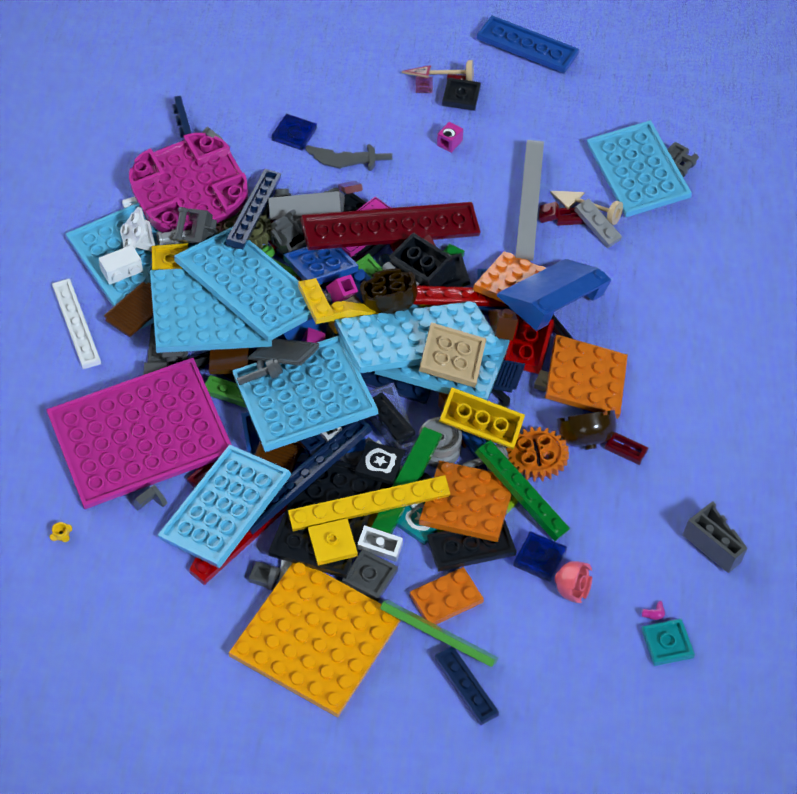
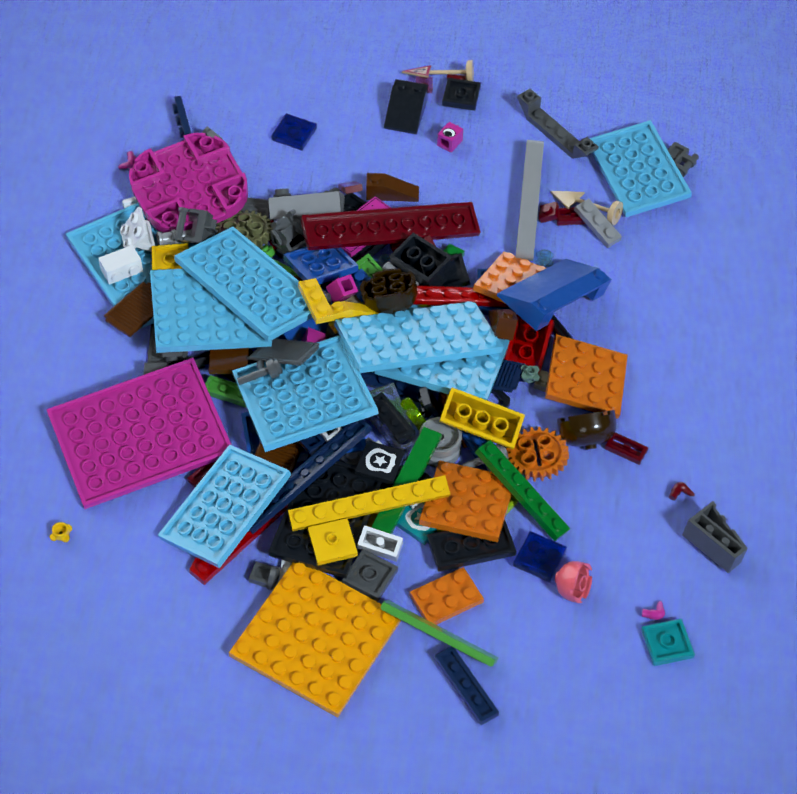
(76, 324): white tile -> none
(129, 164): none -> dark pink animal
(150, 494): dark grey tile -> none
(253, 209): dark blue plate -> none
(345, 159): dark grey sword -> none
(390, 188): none -> reddish brown slope
(406, 106): none -> black slope
(413, 412): none -> clear neon green hinge
(428, 404): none -> black plate
(452, 355): tan plate -> none
(528, 44): blue plate -> none
(530, 104): none -> dark grey slope
(530, 373): none -> sand green plate
(544, 258): none -> clear light blue plate
(678, 488): none -> dark red animal

